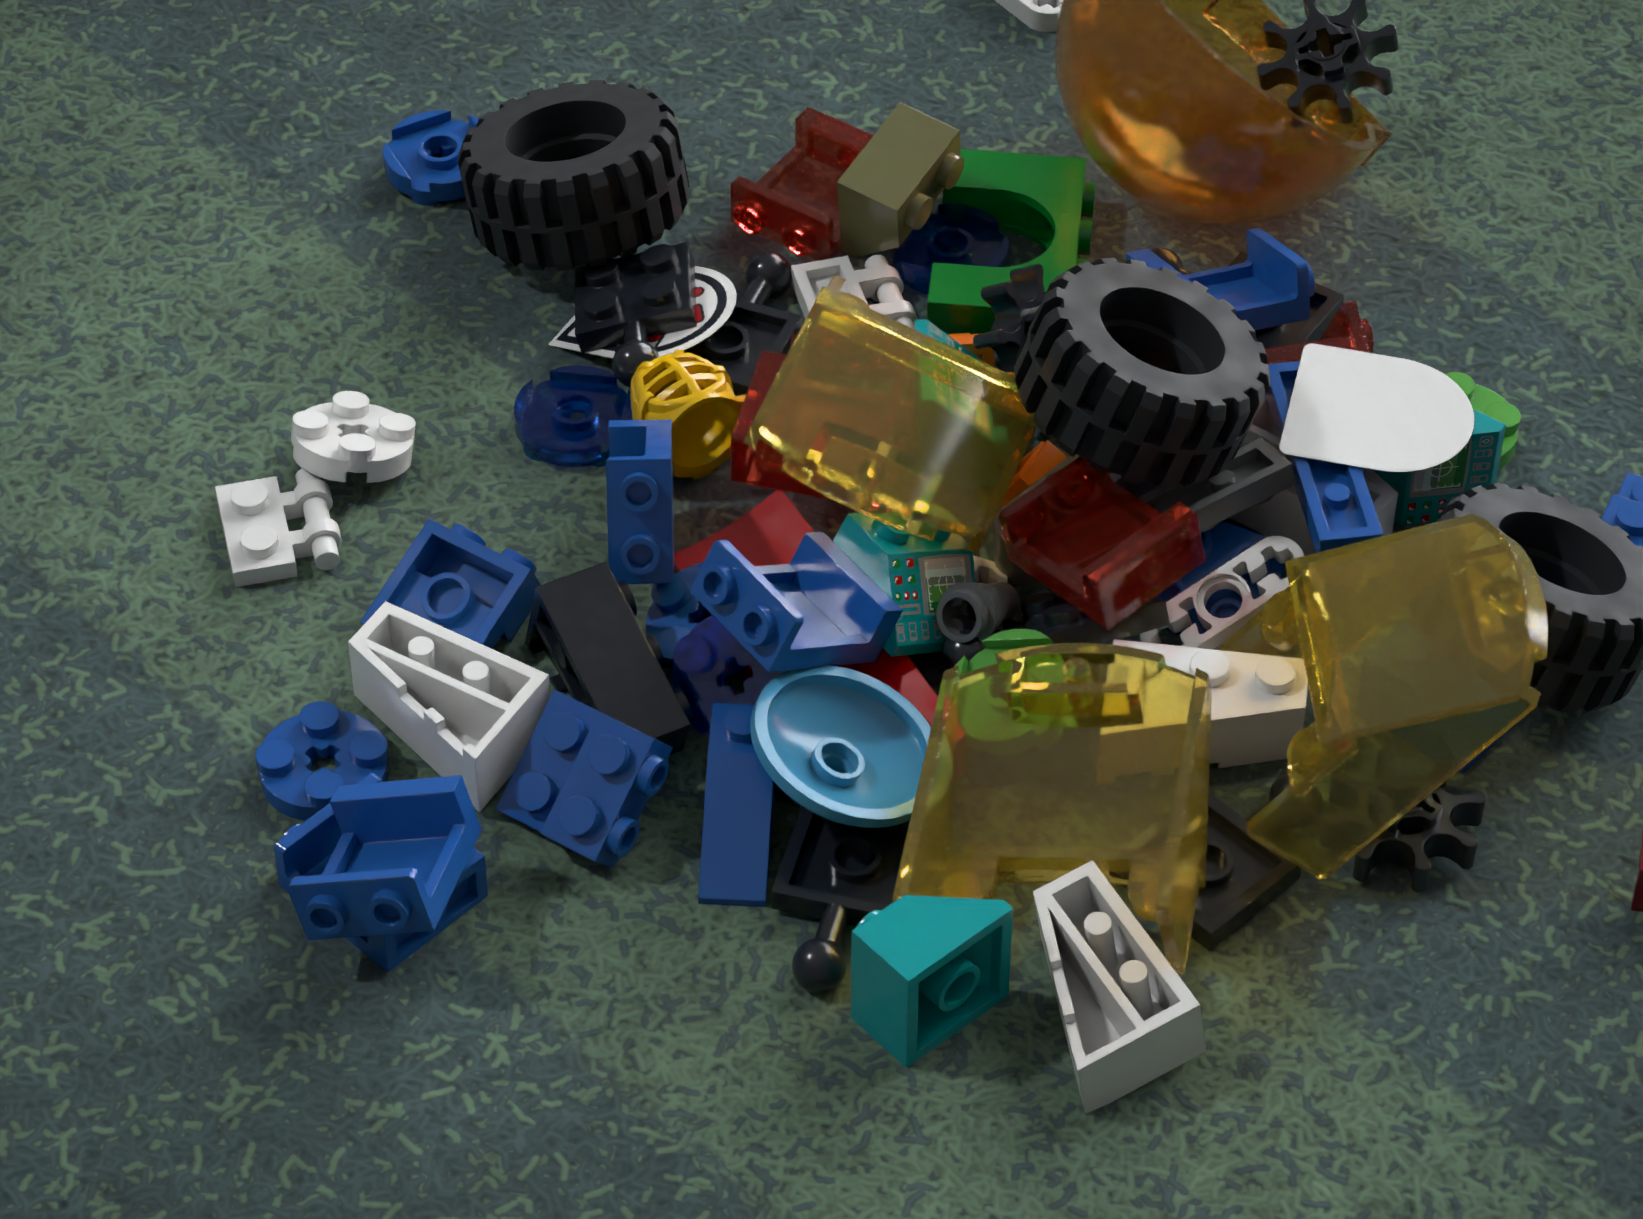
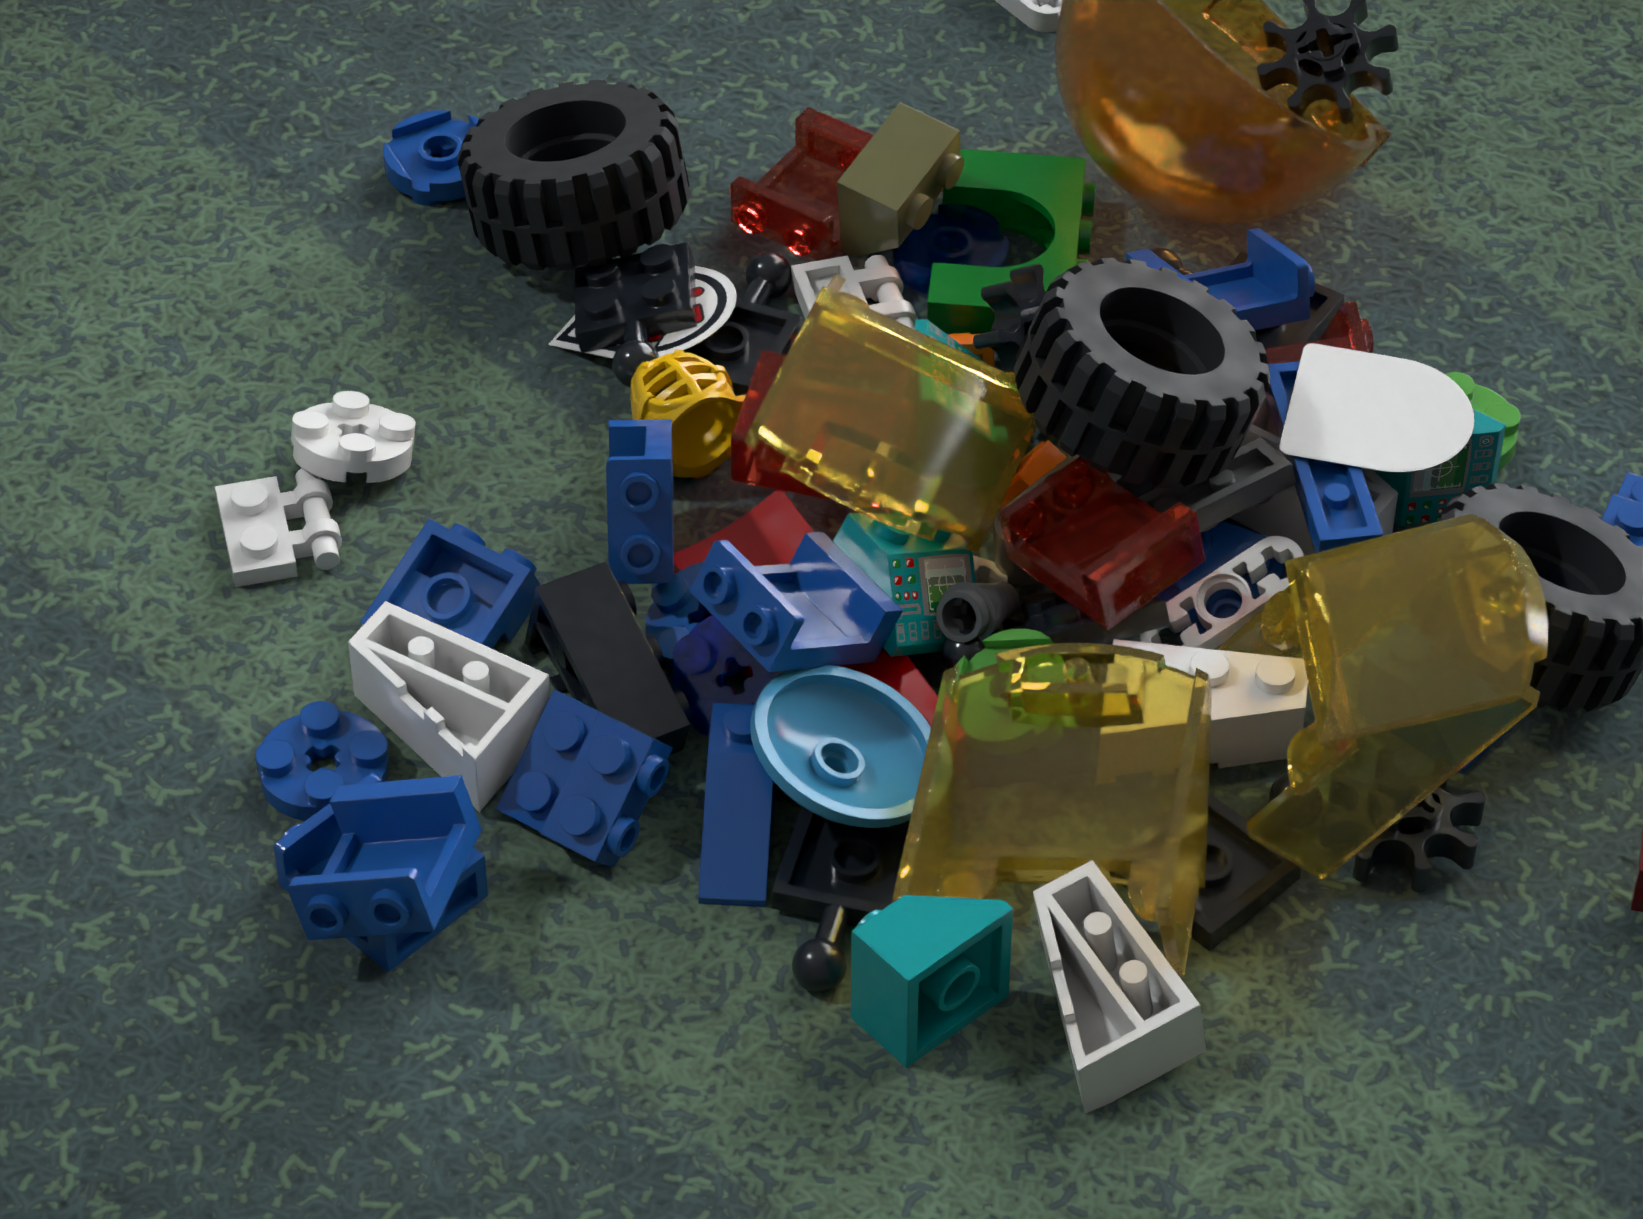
(545, 413): clear blue plate -> none

